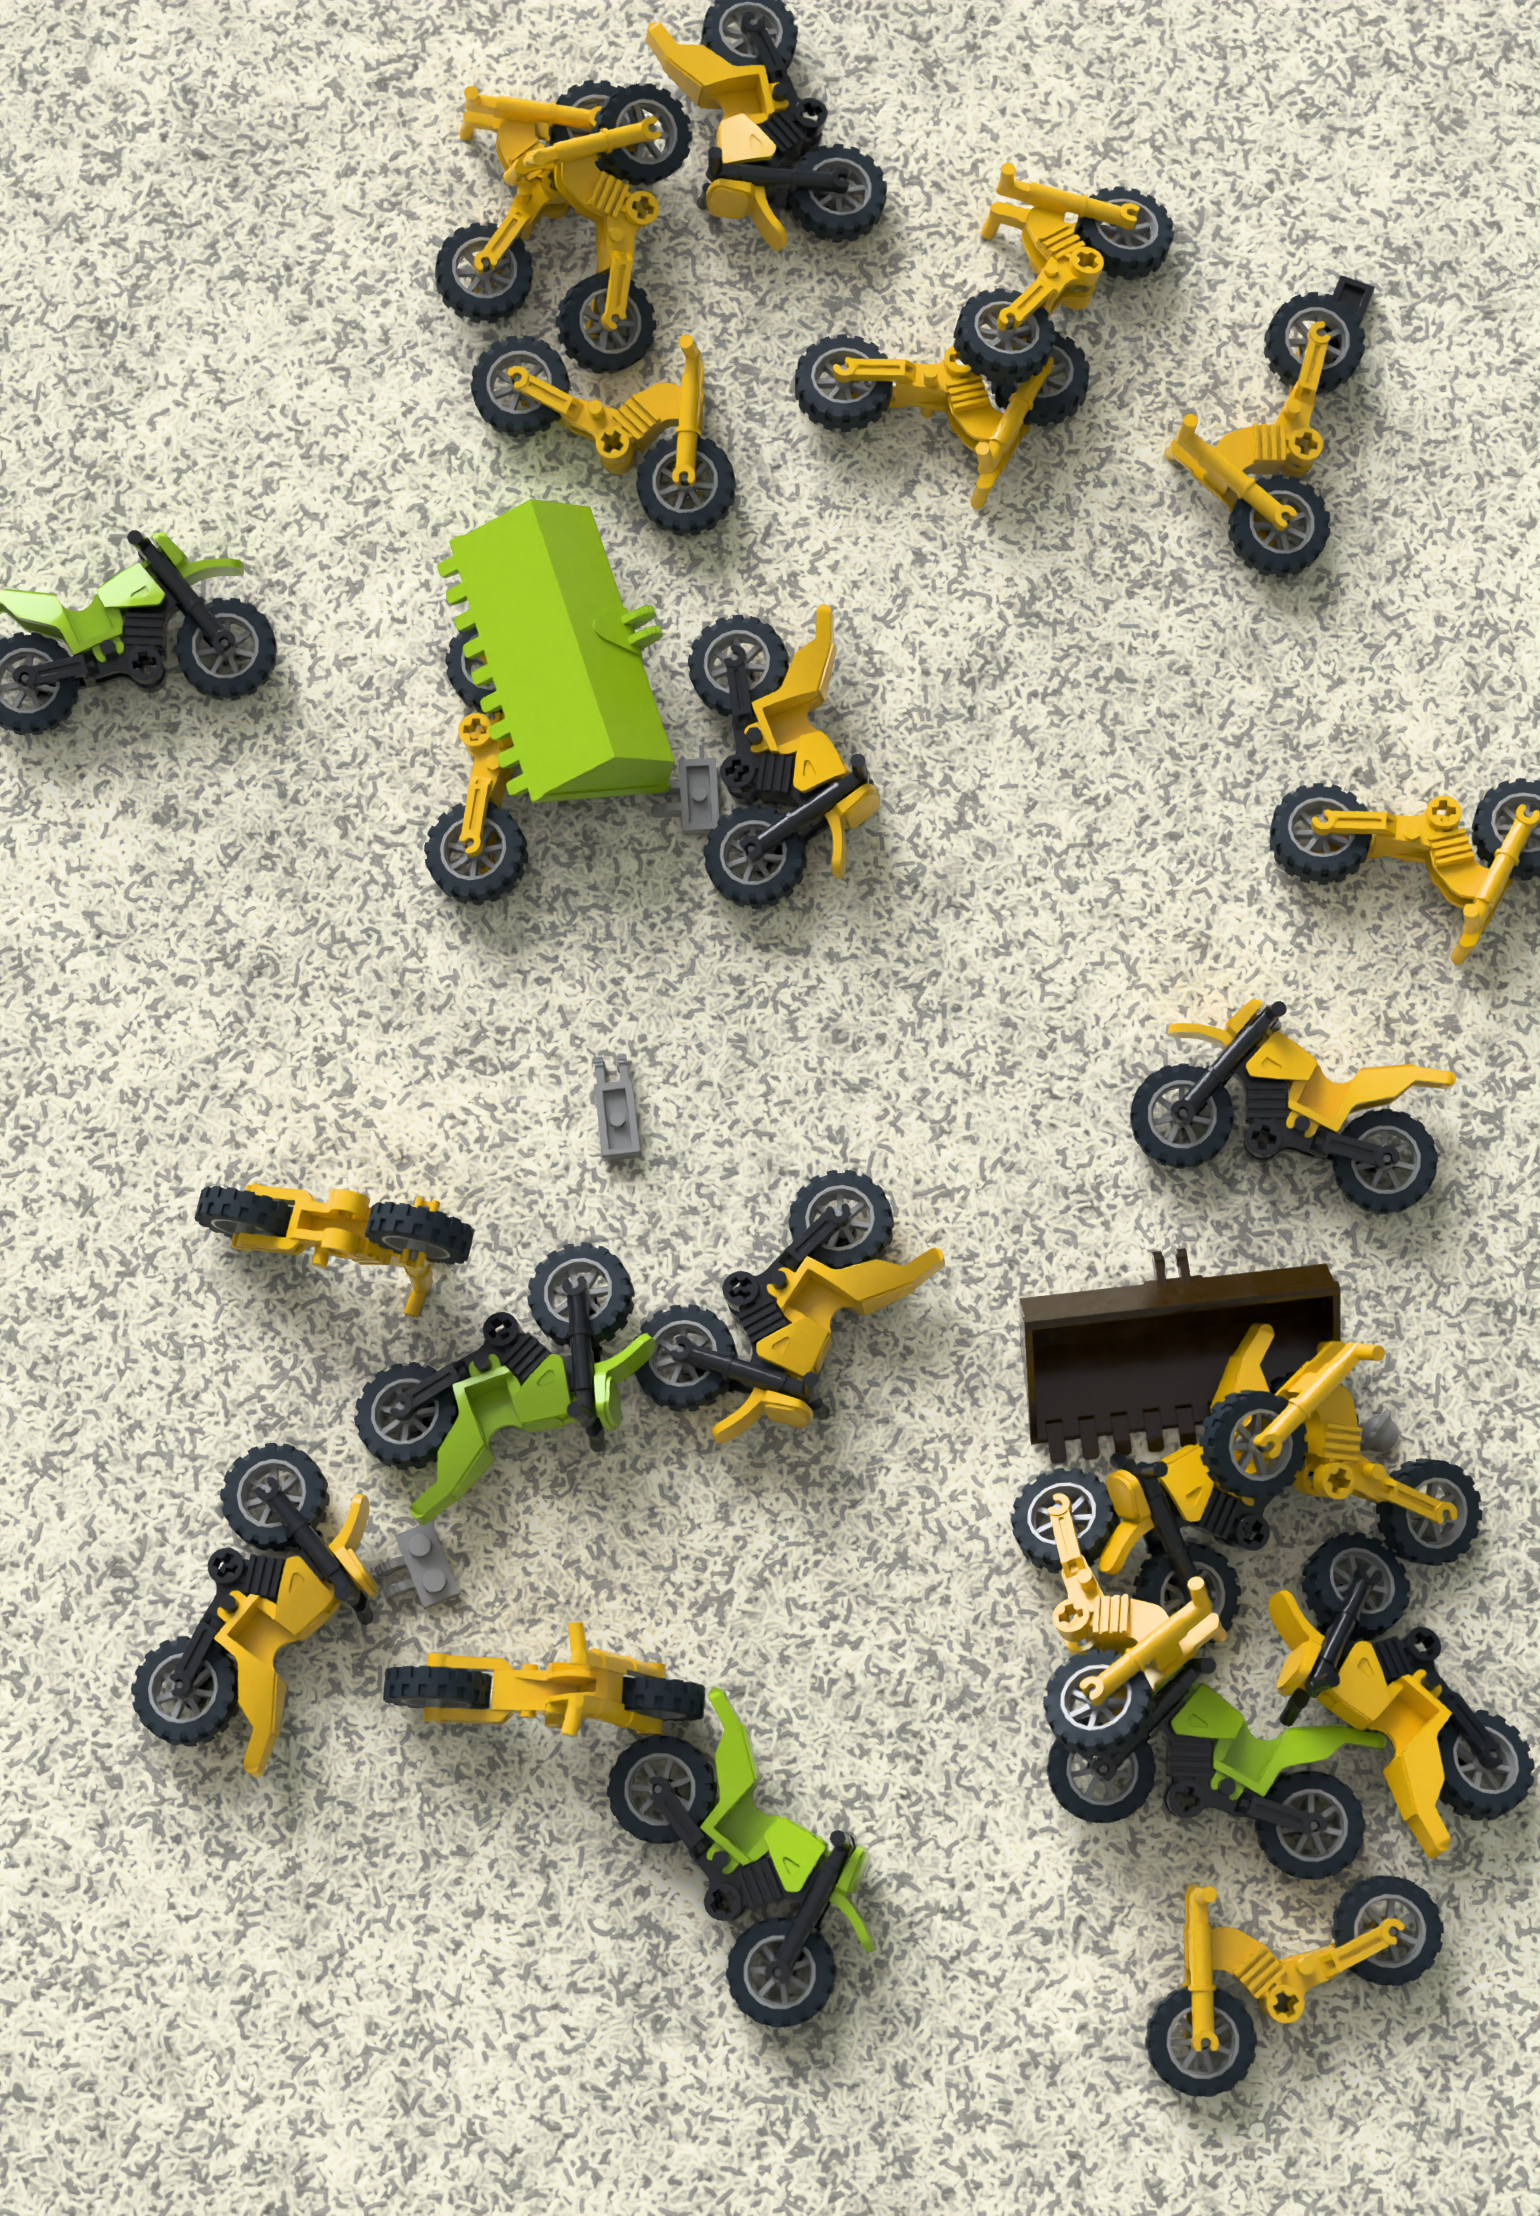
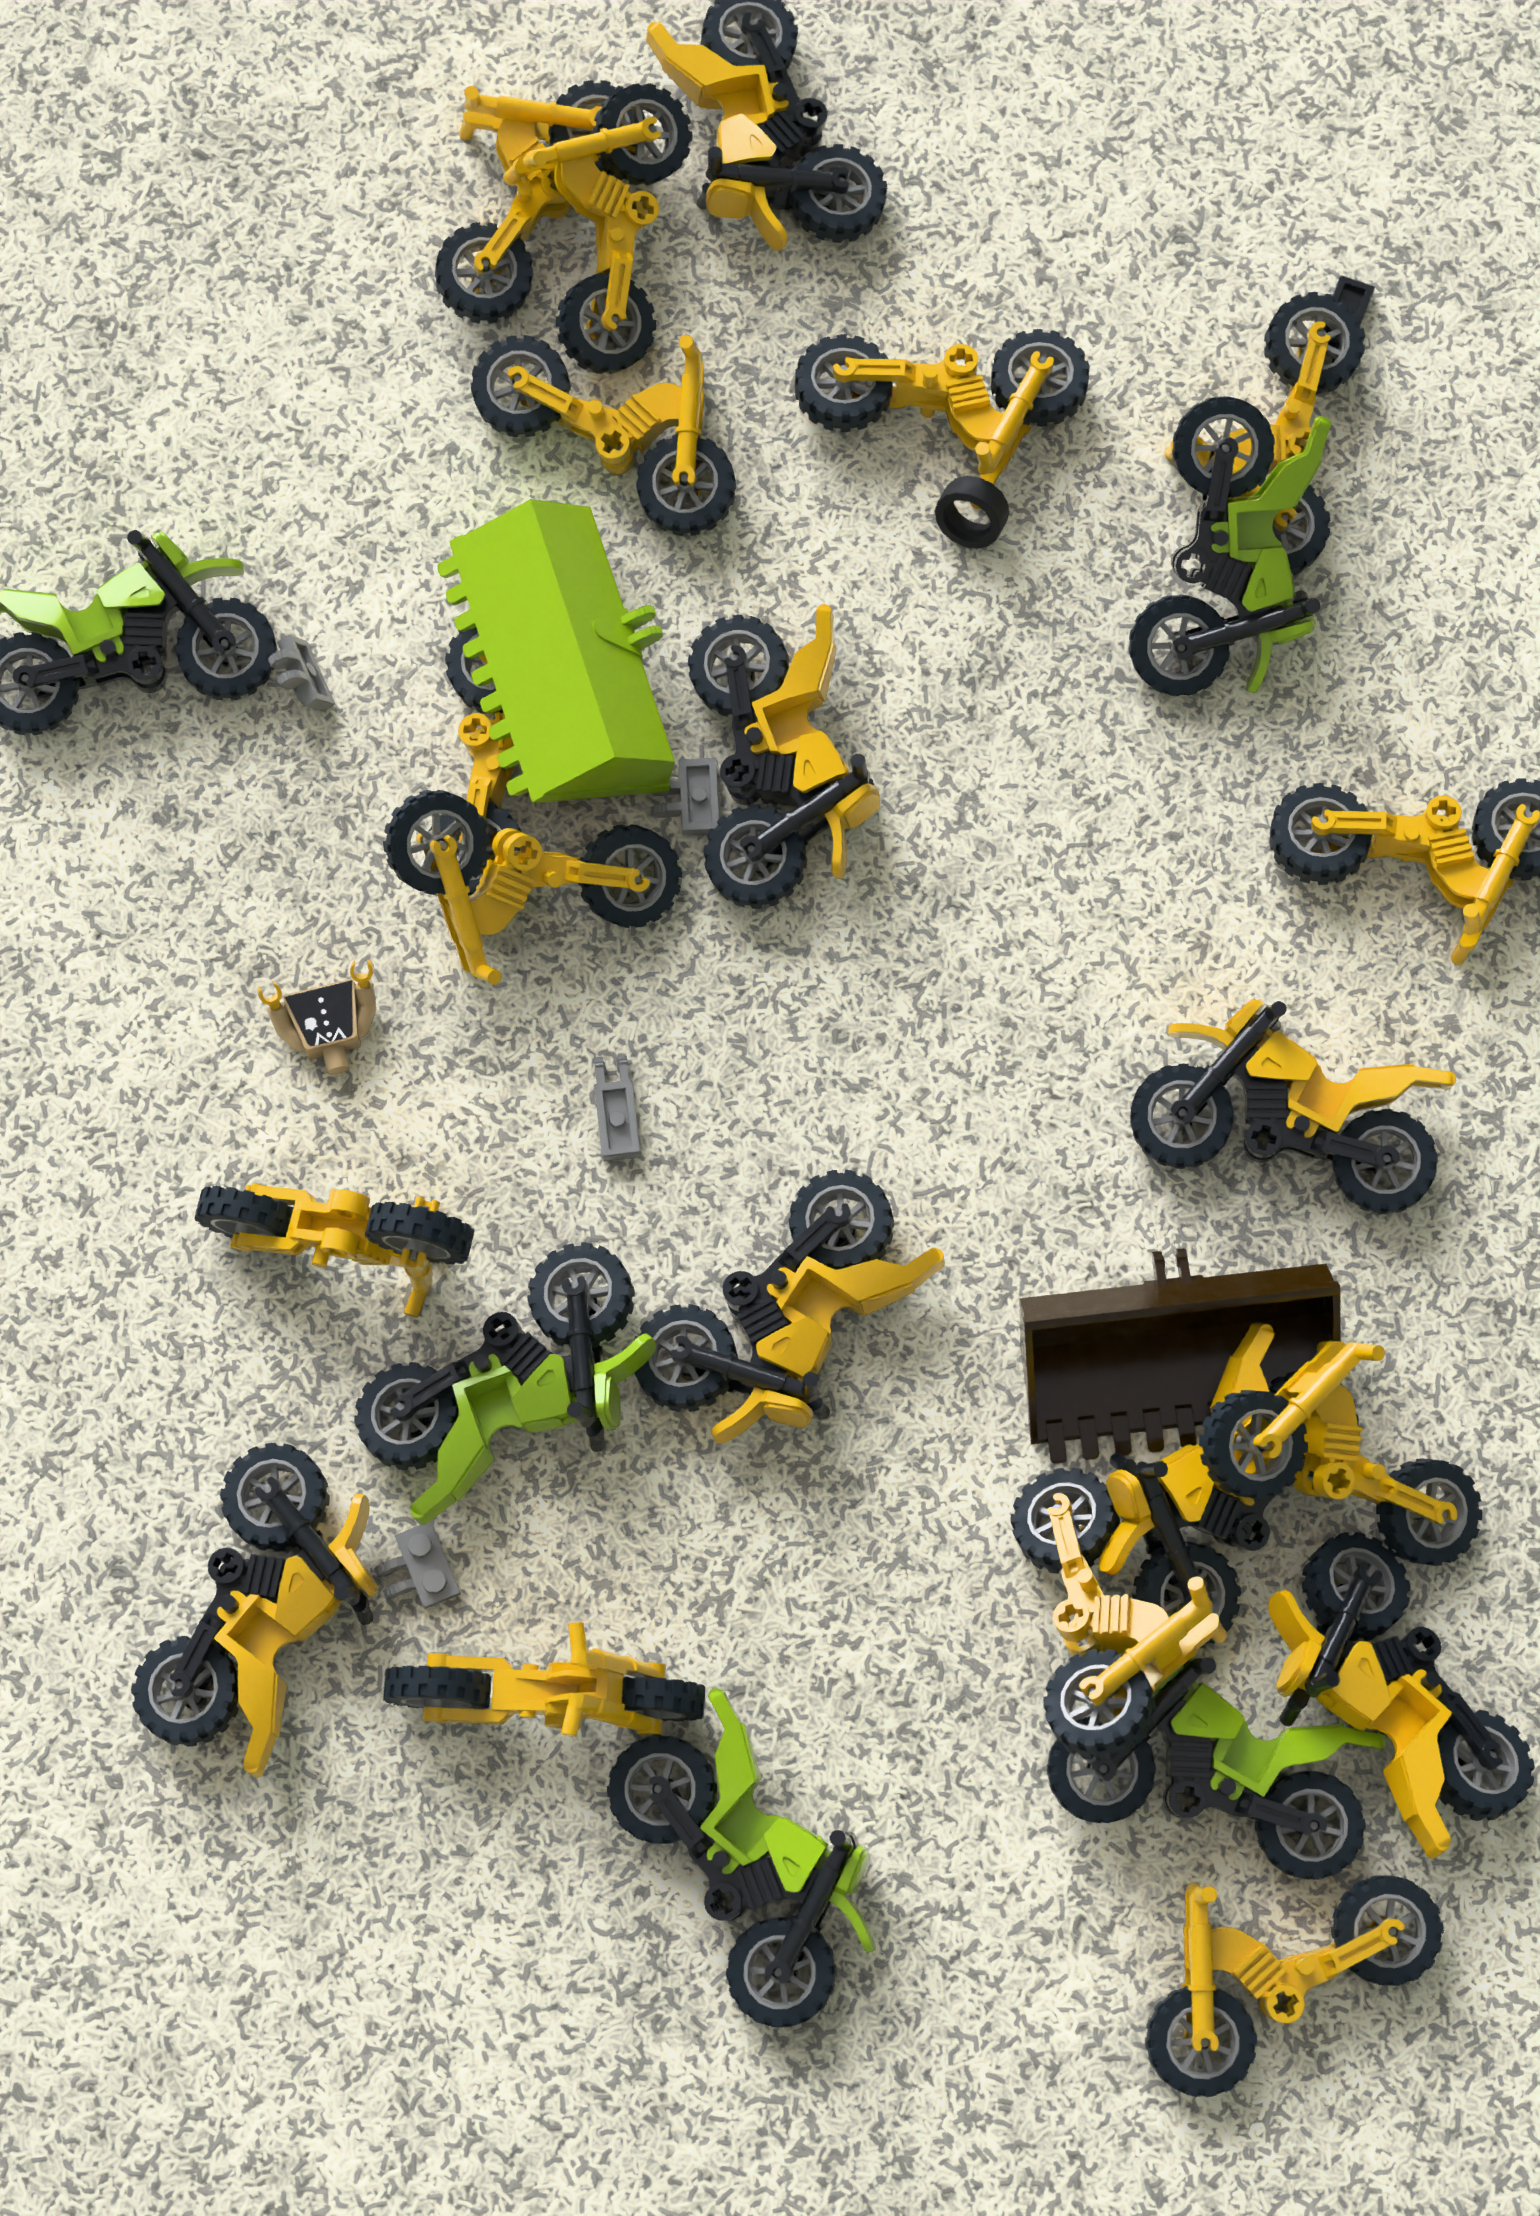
(301, 673): none -> light grey hinge
(325, 1018): none -> torso
(514, 873): none -> piece
(980, 493): none -> black tyre
(1056, 255): piece -> none
(1224, 538): none -> piece
(1379, 1433): light grey piece -> none

